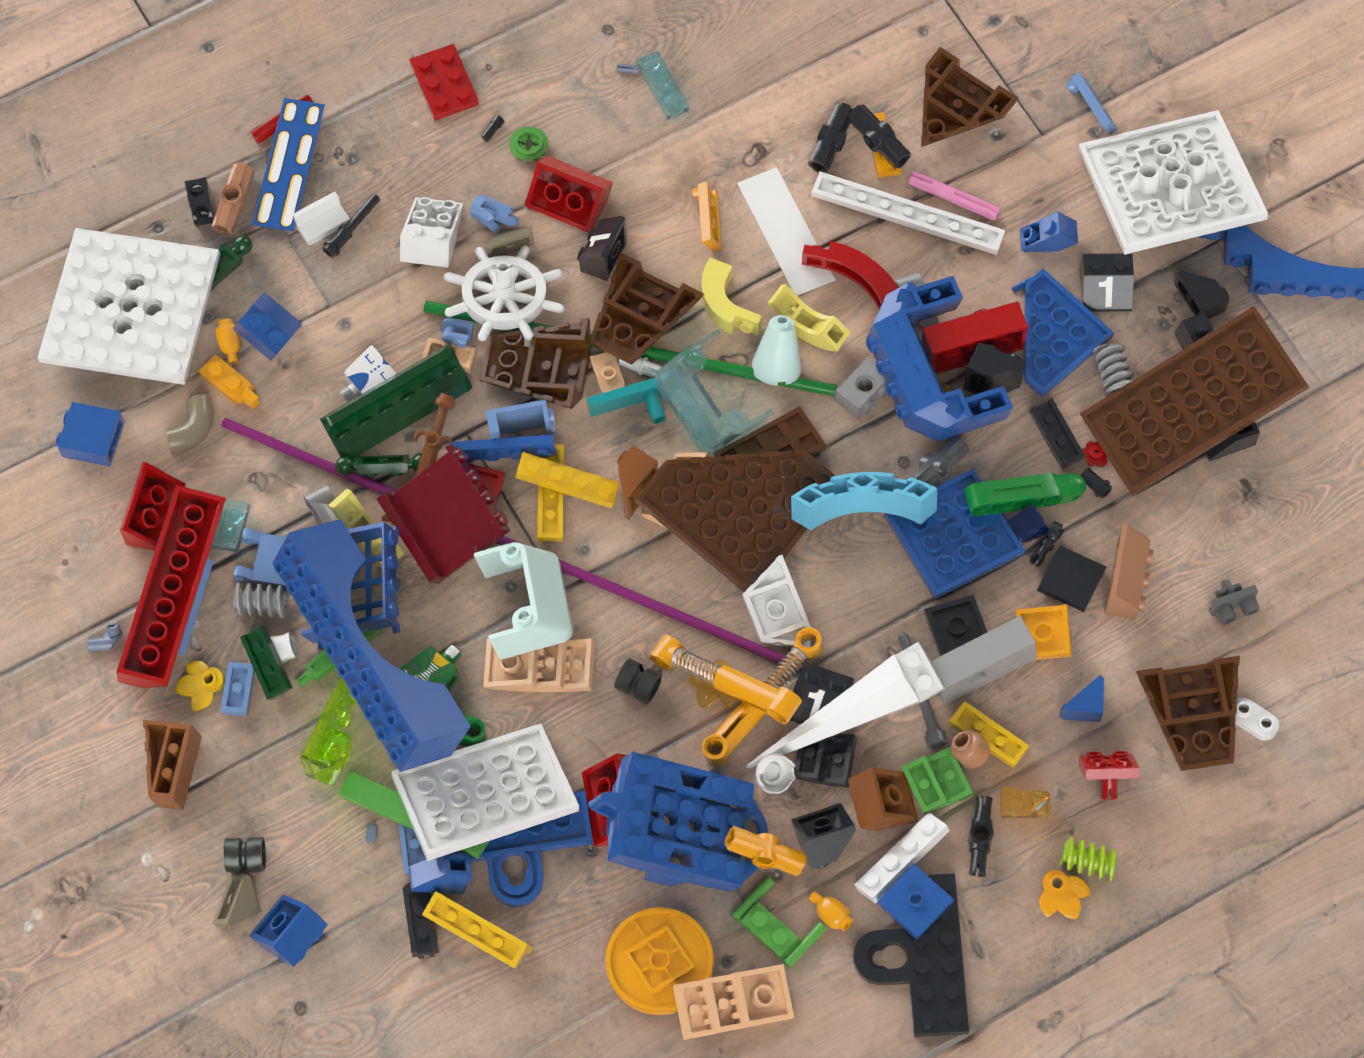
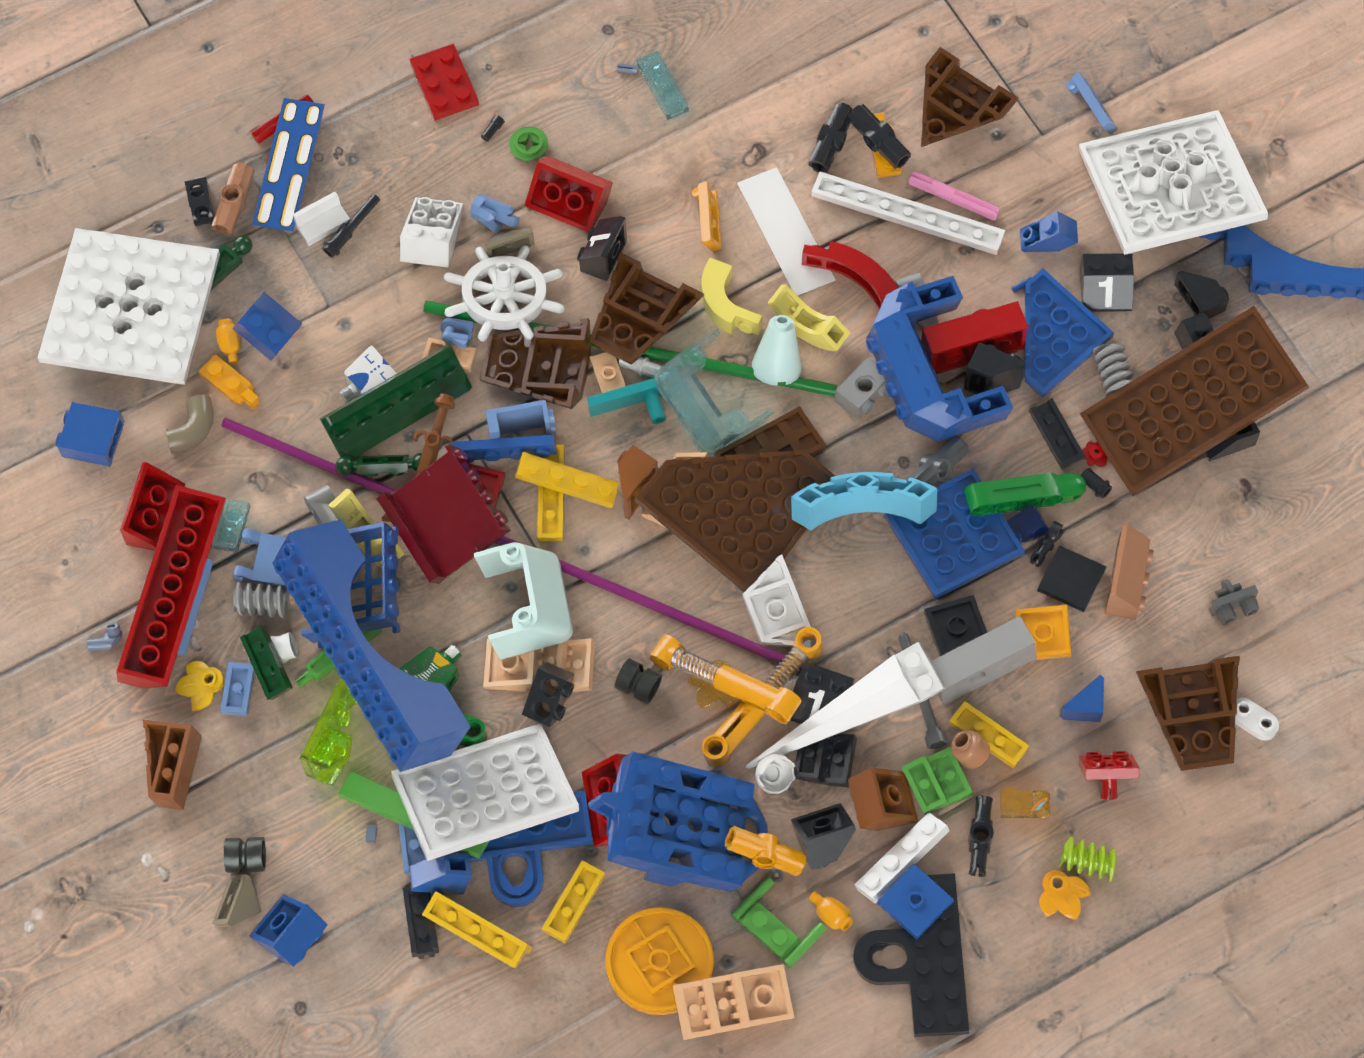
(544, 692): none -> black brick
(573, 902): none -> yellow plate

